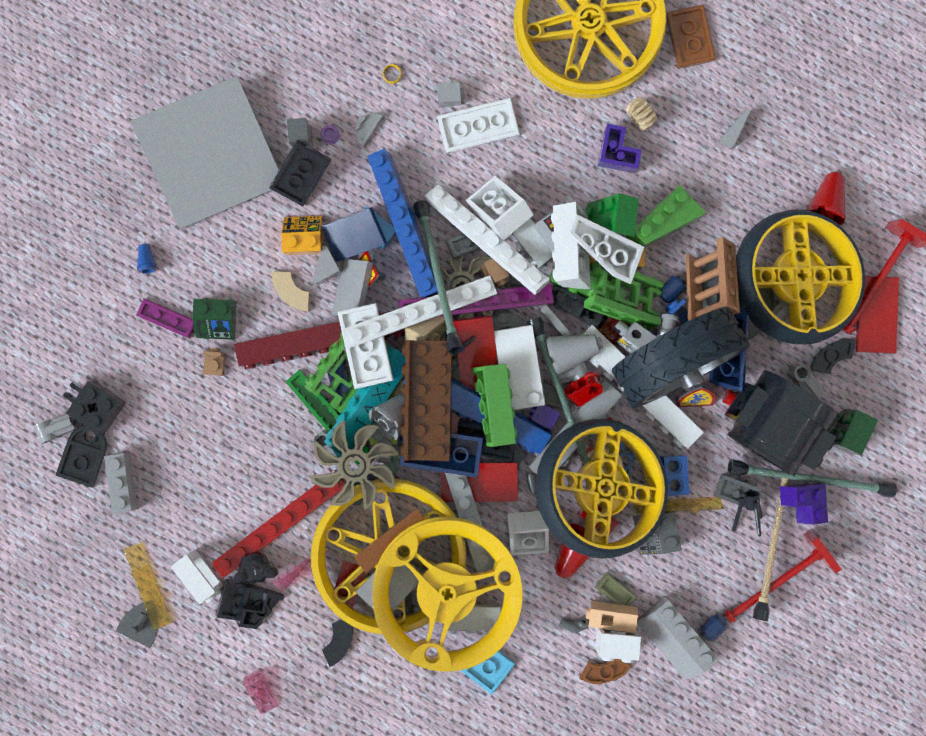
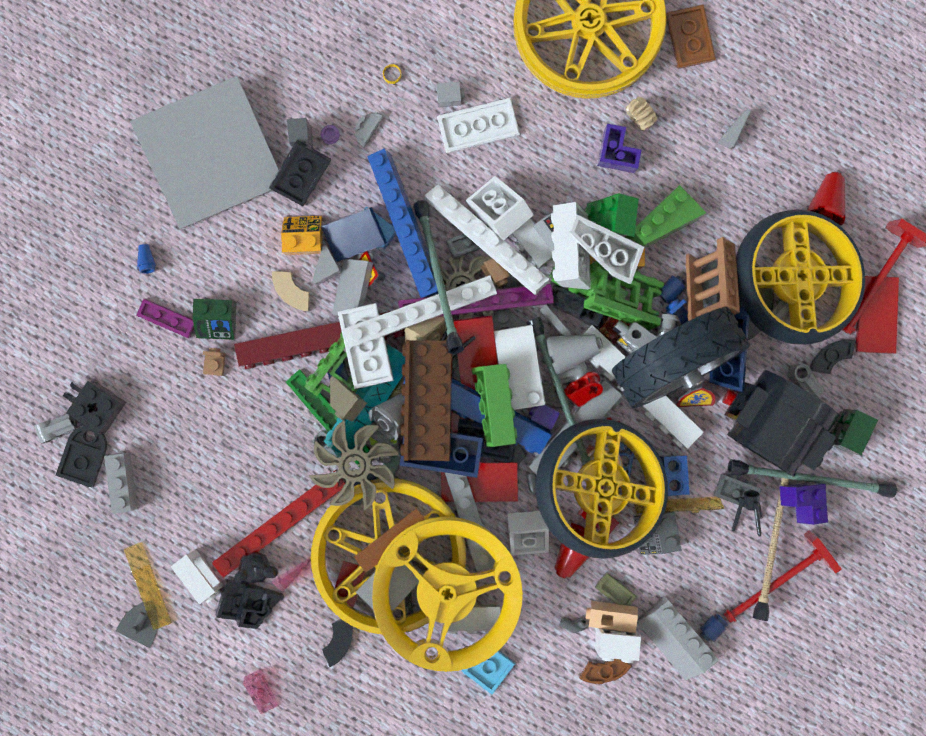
(344, 400): none -> dark tan slope

